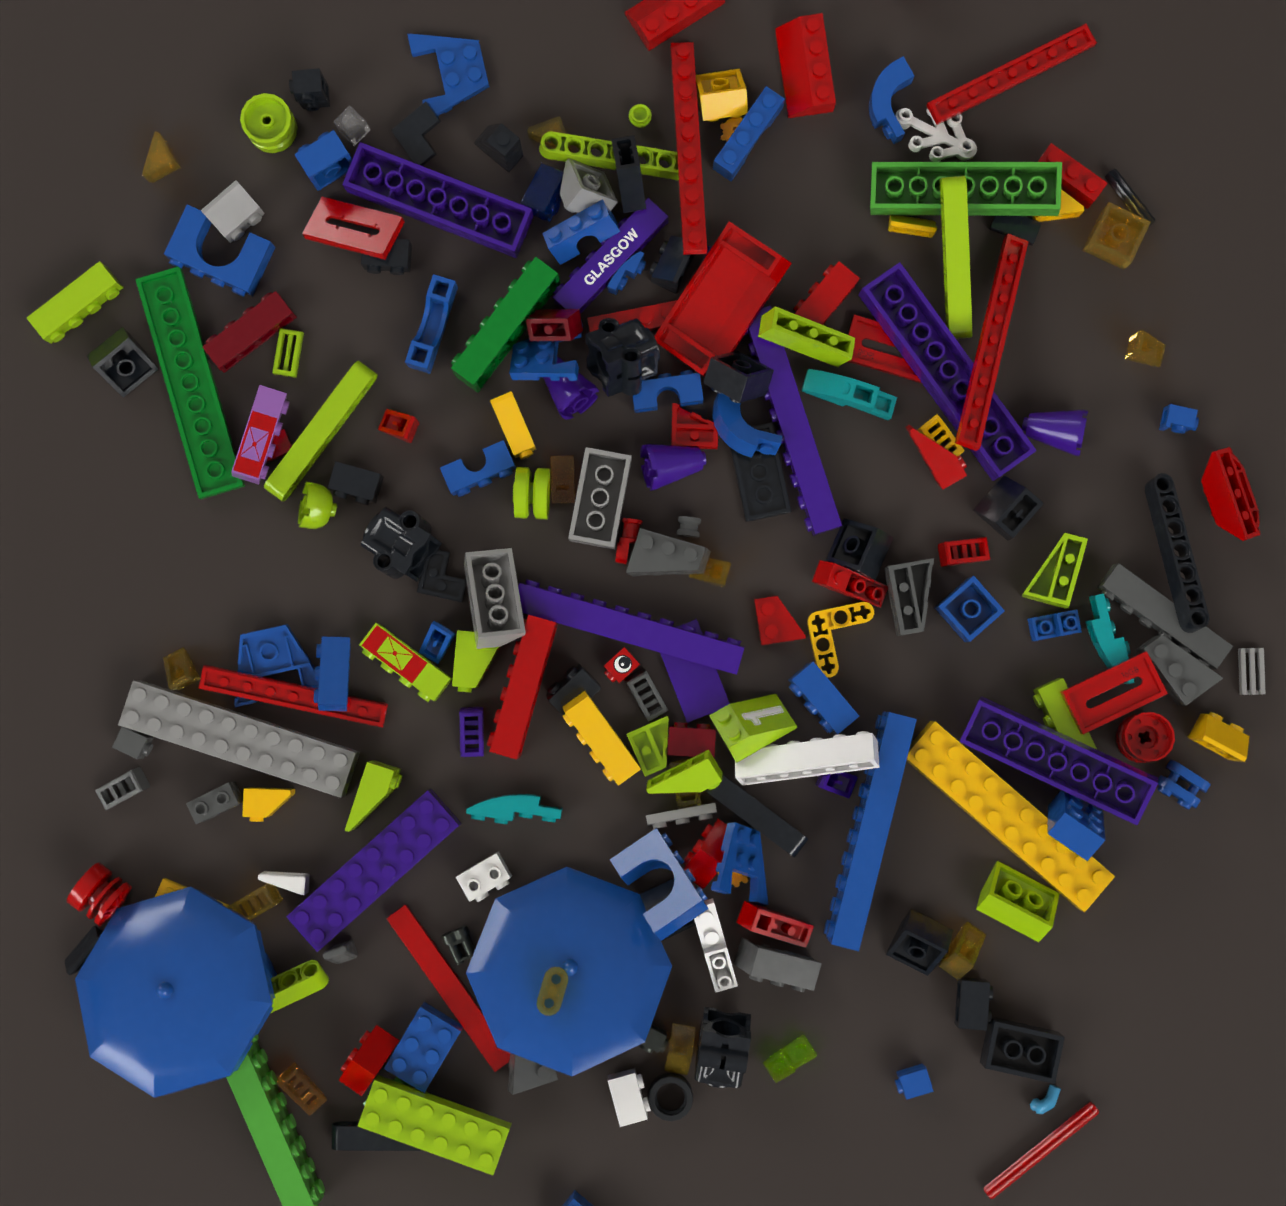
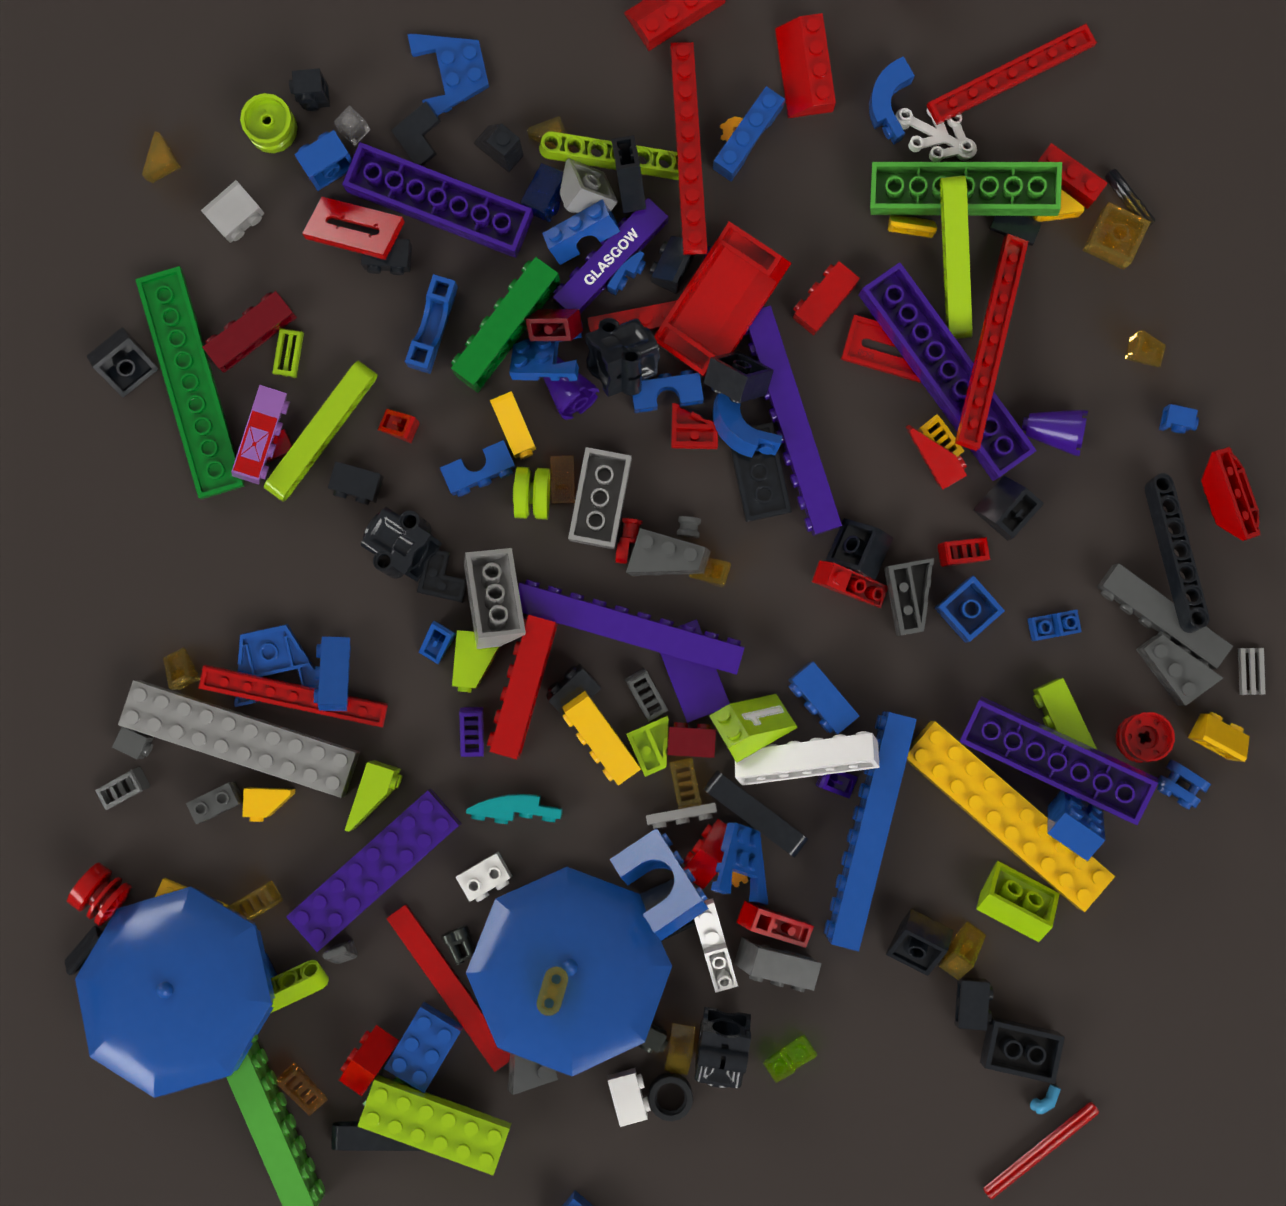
(75, 303): lime brick -> none
(241, 274): blue arch -> none
(290, 881): white slope -> none
(316, 506): lime cylinder -> none
(405, 662): lime brick -> none
(620, 666): red brick -> none
(640, 115): lime plate -> none
(669, 463): dark purple cone -> none
(690, 776): lime slope -> none
(721, 95): yellow slope -> none
(776, 622): red wing -> none
(806, 337): lime brick -> none
(830, 624): yellow beam -> none
(850, 392): teal slope -> none
(913, 1081): blue brick -> none
(1059, 573): lime wedge -> none
(1092, 718): red piece -> none
(1102, 632): teal slope -> none

